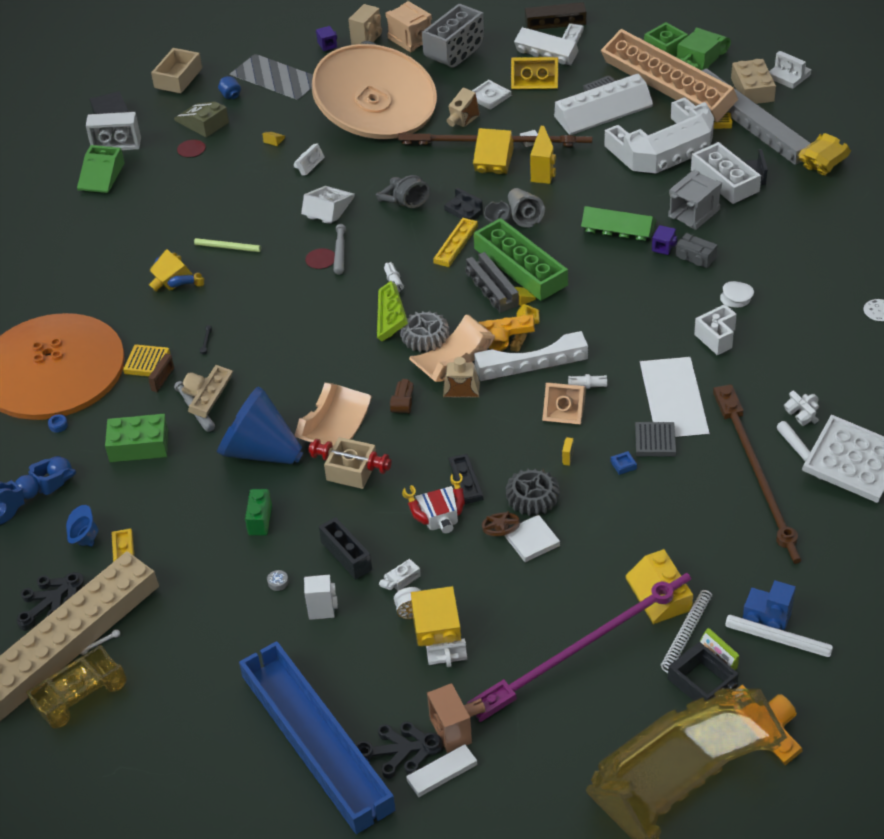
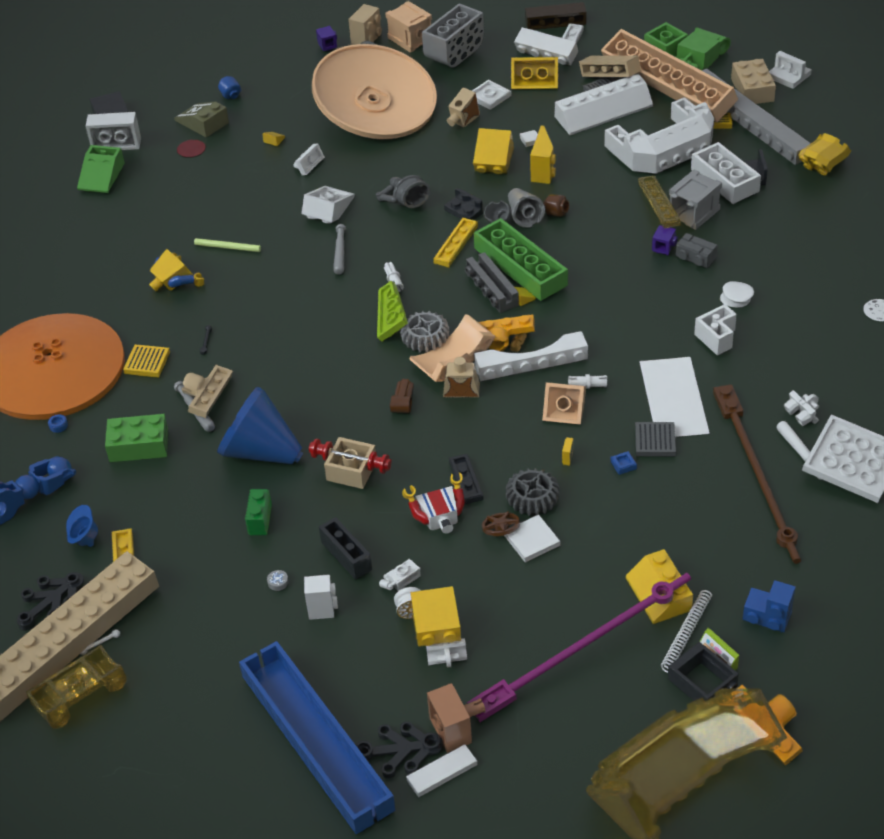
(161, 372): reddish brown tile -> none
(176, 70): tan piece -> none
(274, 76): sticker -> none
(320, 258): dark red sticker -> none
(337, 415): light nougat panel -> none
(423, 139): reddish brown bar -> none
(528, 310): yellow slope -> none
(556, 205): none -> reddish brown head
(610, 66): none -> tan brick
(618, 222): bright green slope -> none
(659, 202): none -> clear yellow tile
(779, 635): white axle -> none

